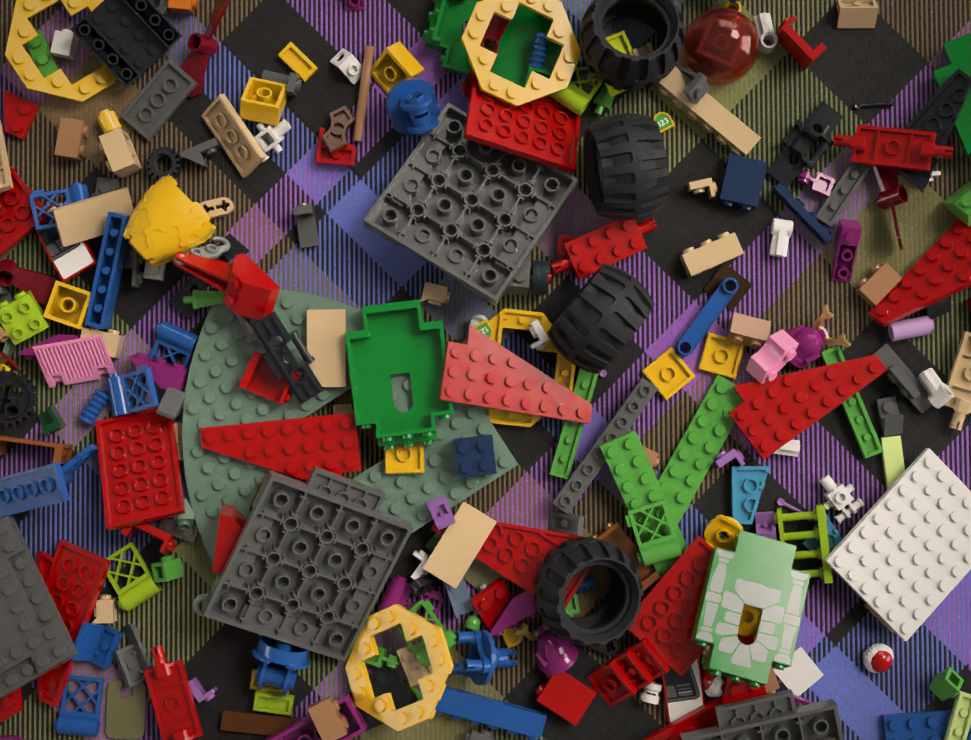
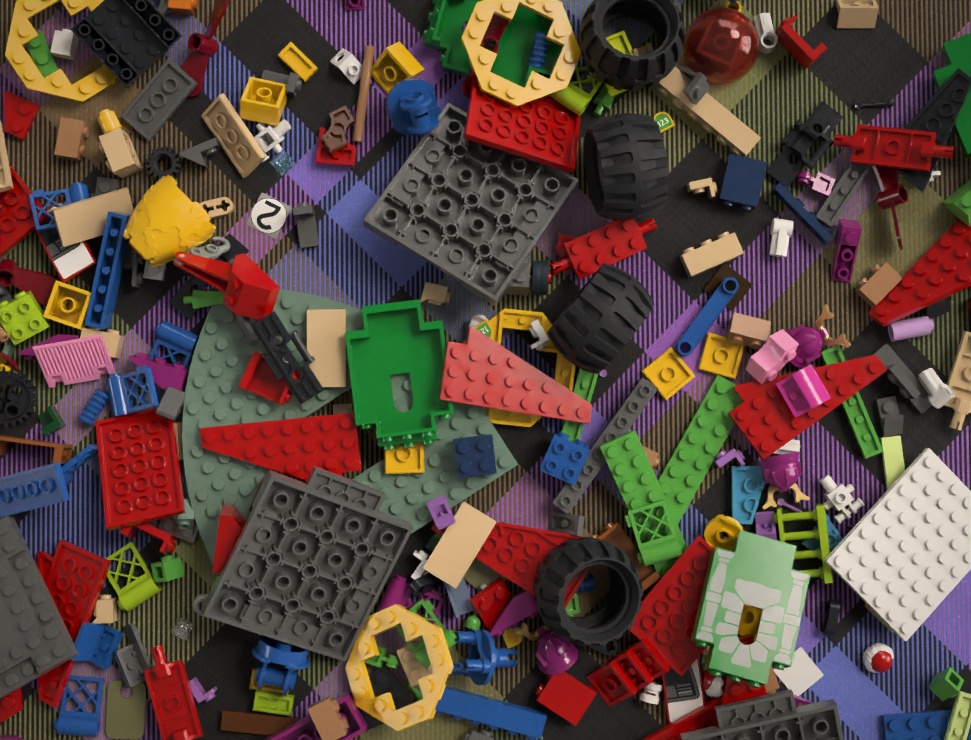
(182, 628): none -> clear wheel
(268, 215): none -> sticker
(282, 162): none -> clear light blue plate
(565, 457): none -> blue bracket
(782, 474): none -> magenta helmet
(803, 390): none -> dark pink brick
(831, 617): none -> black beam

